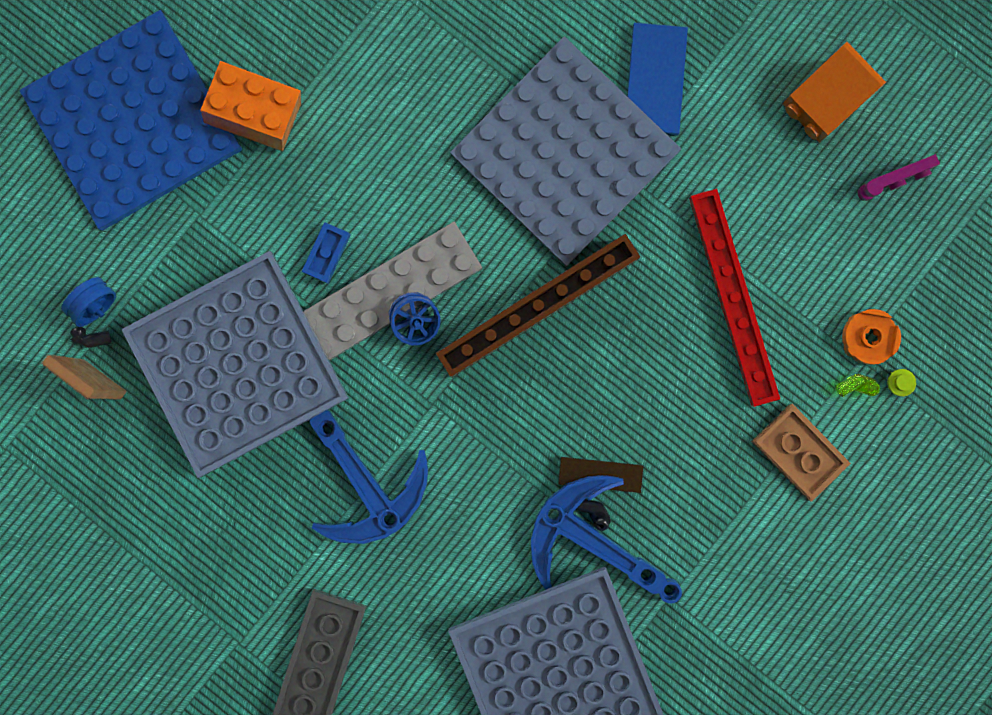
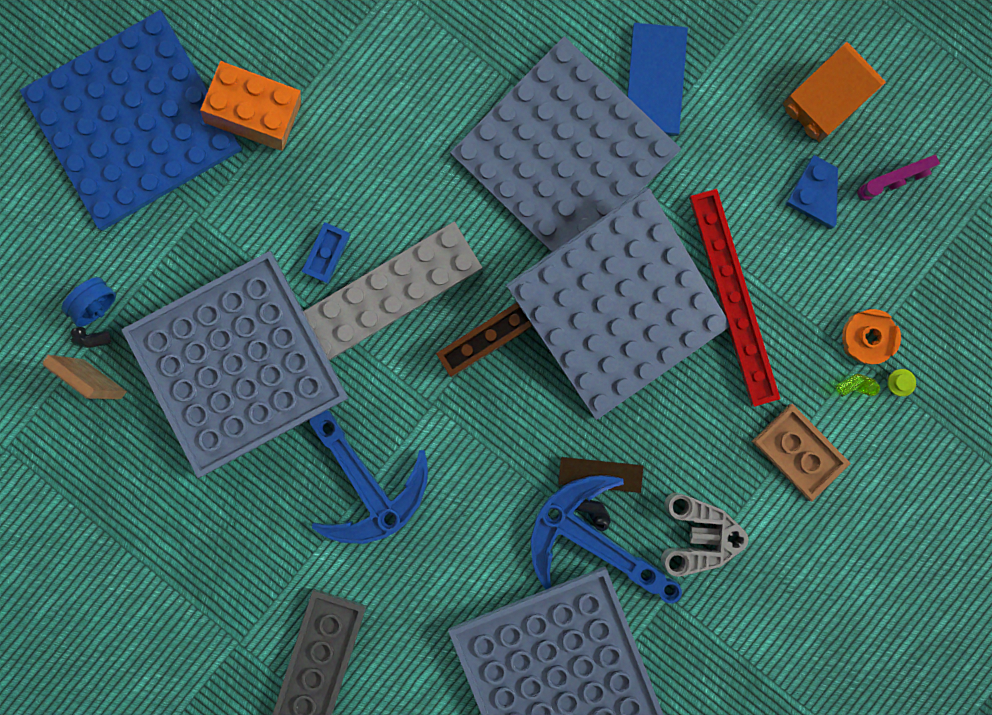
(414, 318): blue wheel -> none
(619, 303): none -> sand blue plate
(703, 559): none -> light grey connector
(817, 192): none -> blue wing

